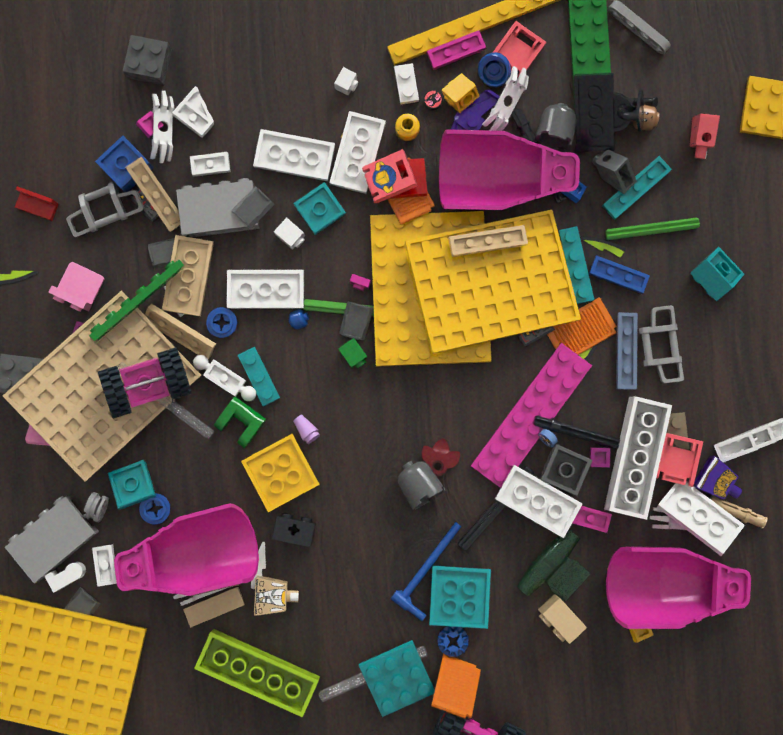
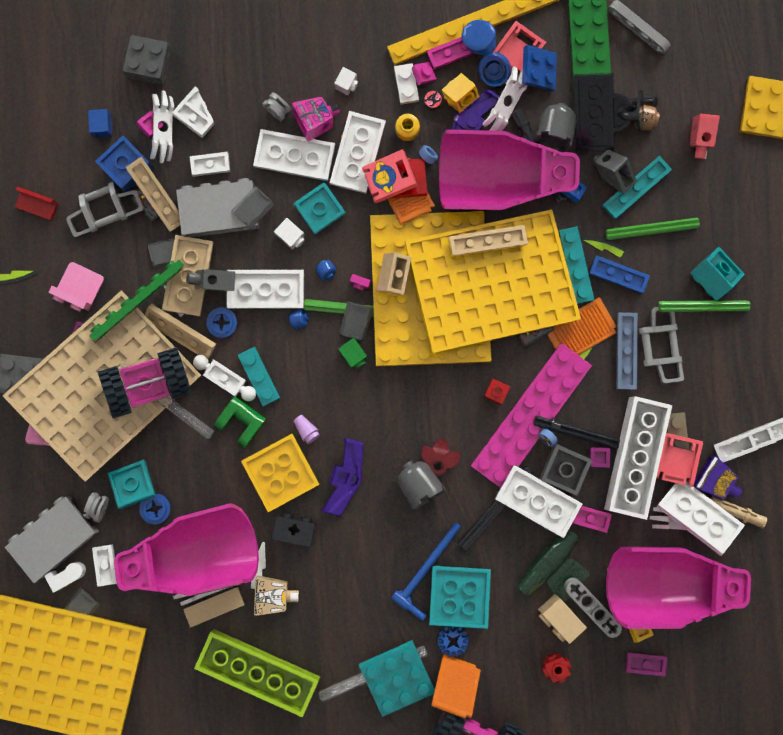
(100, 123): none -> blue panel
(212, 280): none -> dark grey torso
(277, 106): none -> light grey wheel
(314, 116): none -> dark pink torso
(326, 270): none -> blue piece
(345, 478): none -> dark purple plate
(393, 273): none -> tan brick
(423, 73): none -> dark pink plate
(428, 154): none -> medium blue tile
(479, 37): none -> blue piece
(496, 391): none -> red brick
(539, 68): none -> blue plate
(551, 662): none -> red brick
(594, 606): none -> light grey beam
(646, 664): none -> magenta plate
(698, 306): none -> bright green axle

